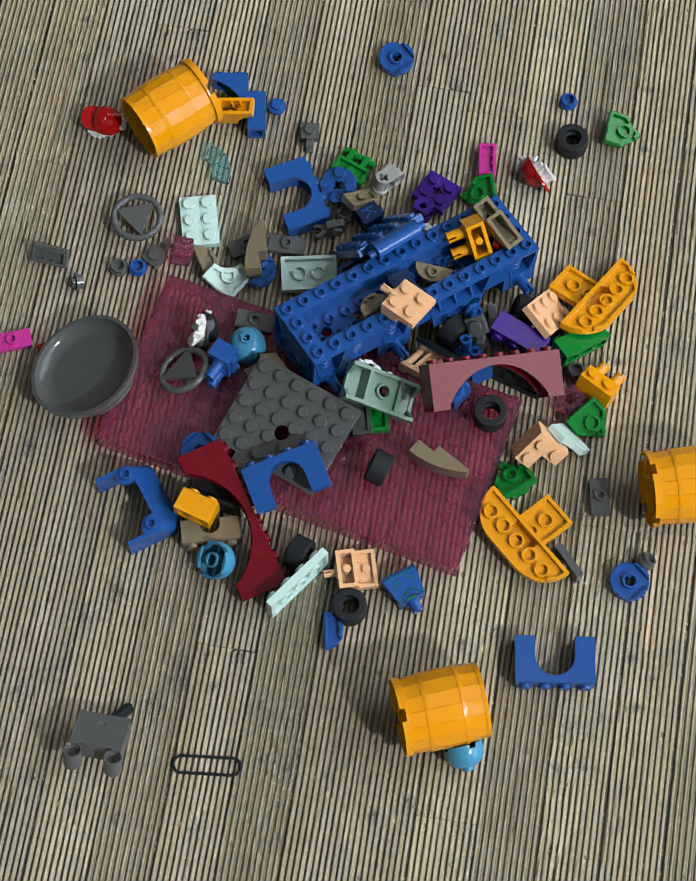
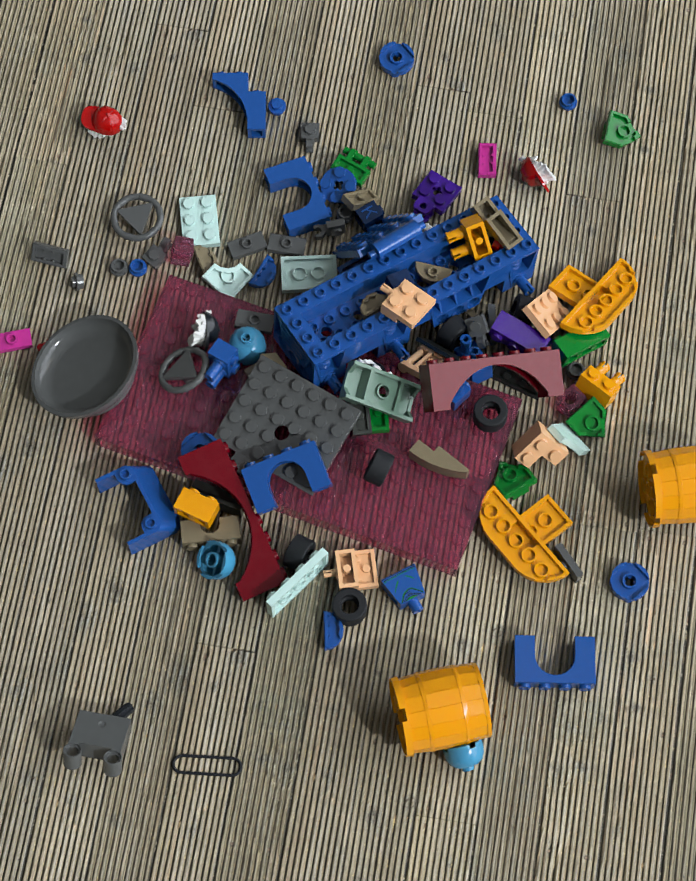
(171, 108): light orange piece -> none
(219, 162): clear light blue tile -> none
(236, 109): light orange arch -> none
(256, 250): dark tan slope -> none
(387, 179): light grey piece -> none
(472, 310): blue plate -> none
(479, 189): green plate -> none
(567, 150): black tyre -> none
(599, 497): dark grey plate -> none
(646, 560): dark grey plate -> none

